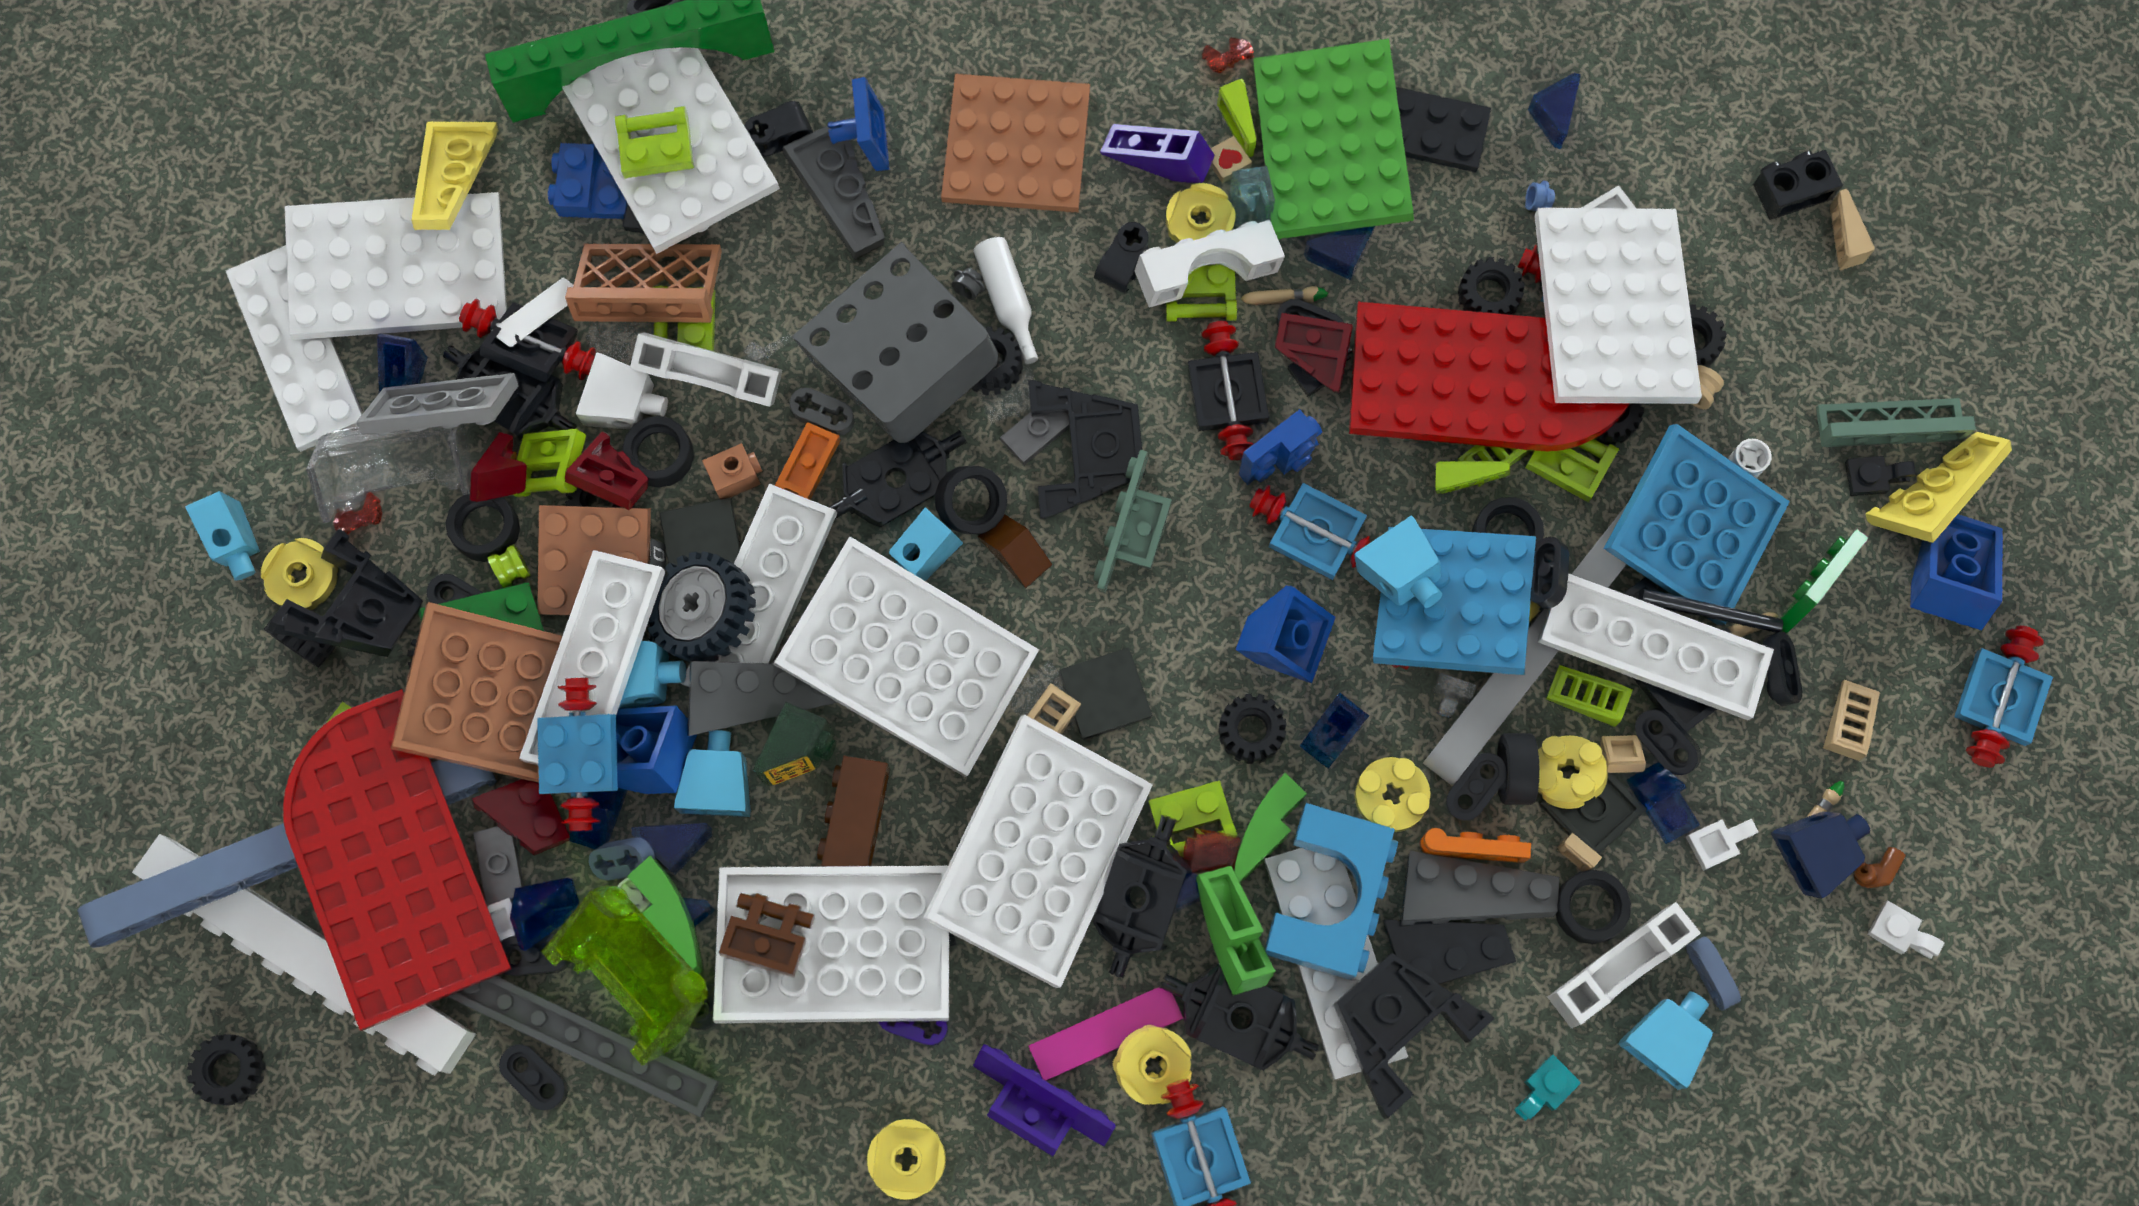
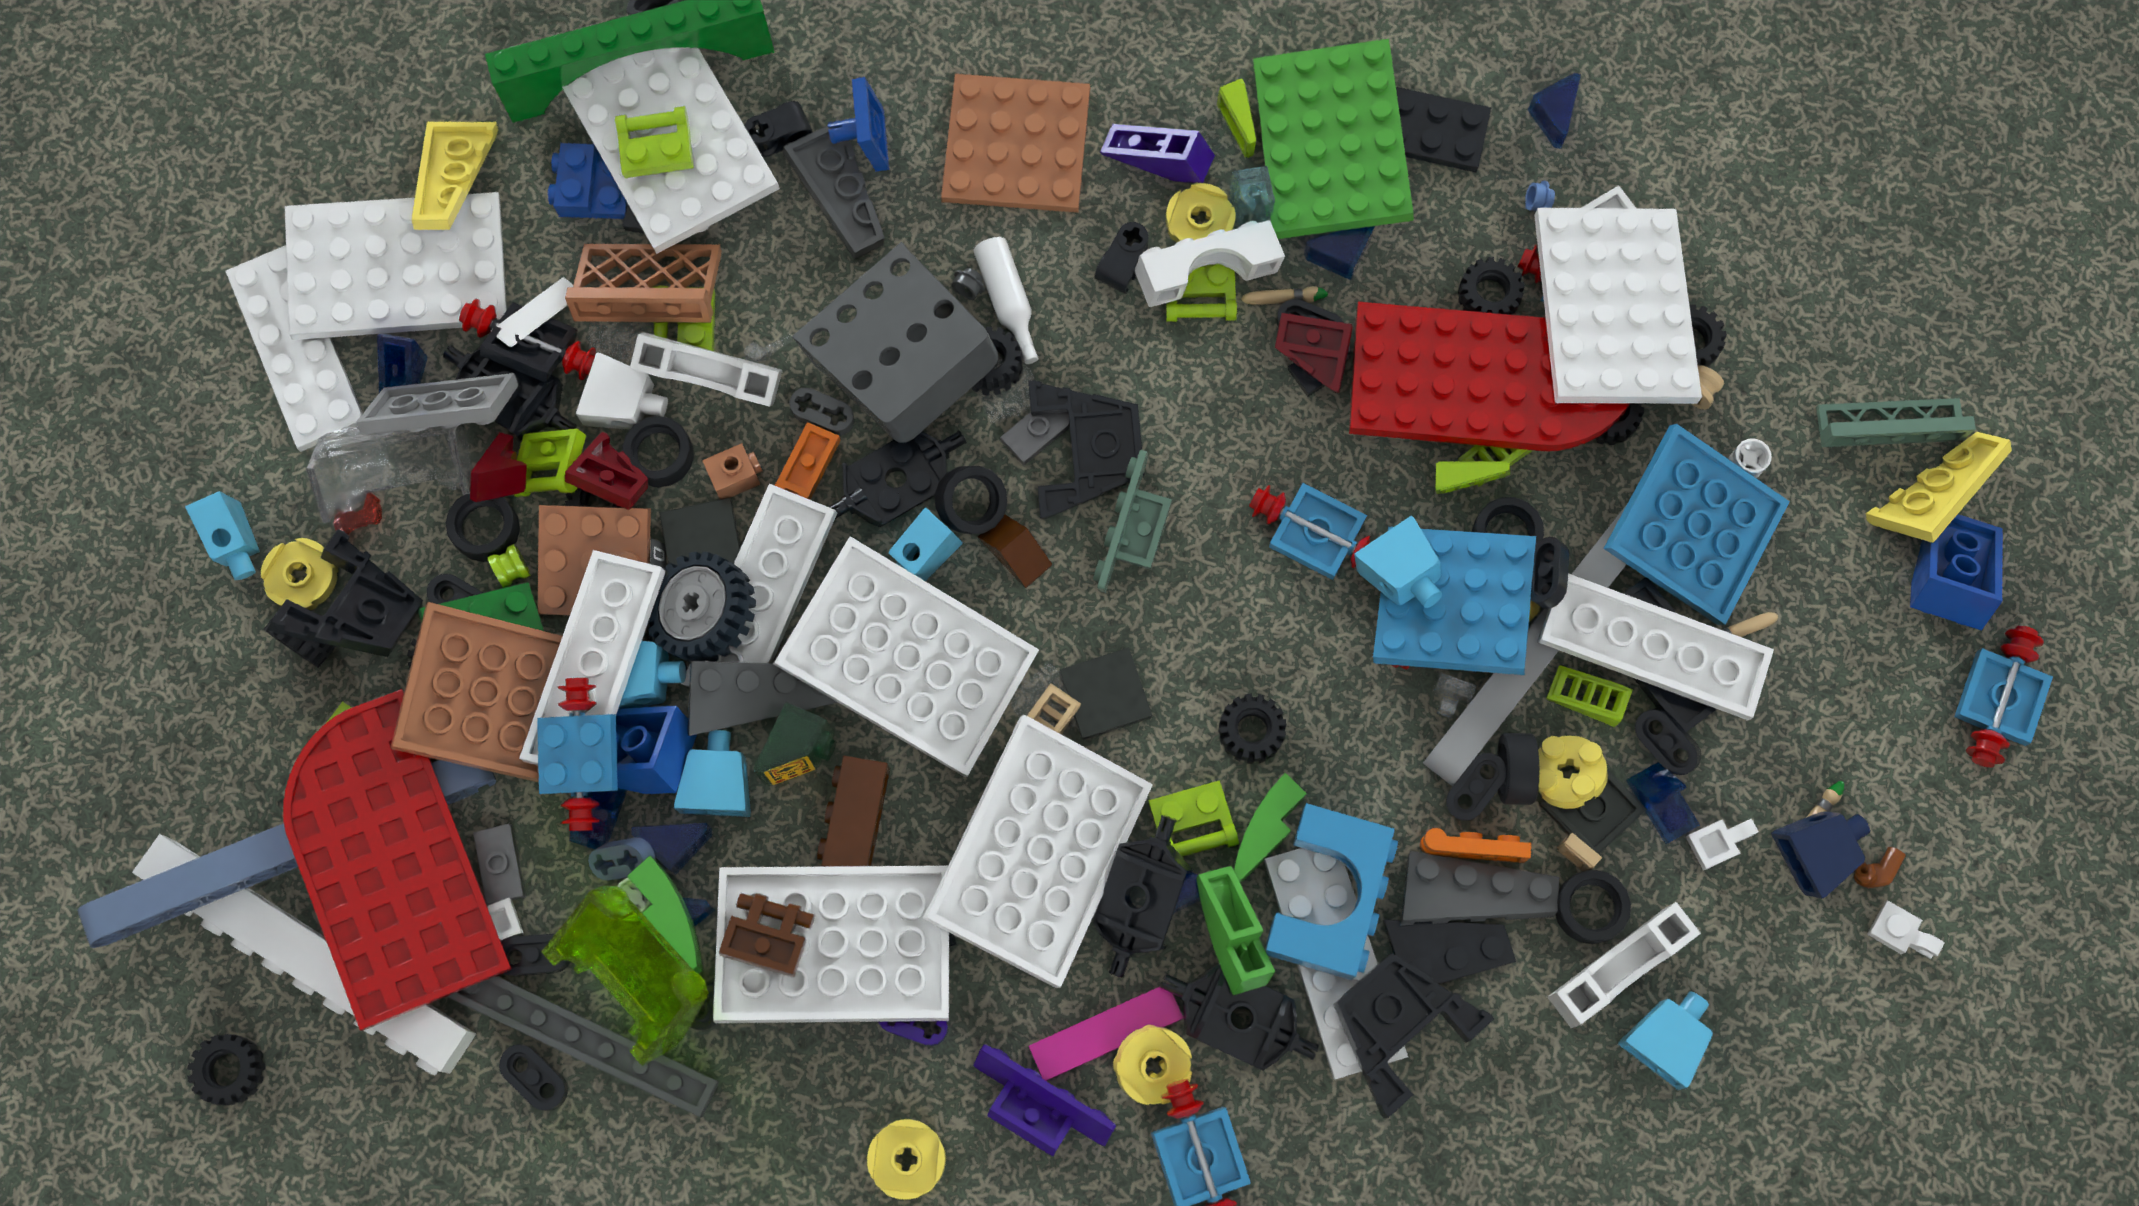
(525, 815): dark red wing -> none
(541, 909): clear blue slope -> none
(1210, 850): clear red bracket -> none
(1227, 390): black plate -> none
(1229, 158): tan tile -> none
(1239, 50): clear red piece -> none
(1285, 446): blue plate -> none
(1287, 634): blue slope -> none
(1334, 730): clear blue slope -> none
(1398, 773): light yellow plate -> none
(1549, 1085): teal plate -> none
(1573, 470): lime plate -> none
(1623, 753): tan tile -> none
(1711, 610): black bar -> none
(1713, 973): sand blue beam -> none
(1783, 671): black plate -> none
(1799, 189): black brick -> none
(1824, 576): green wing -> none
(1844, 746): tan slope -> none
(1850, 235): tan slope -> none
(1873, 477): black plate -> none

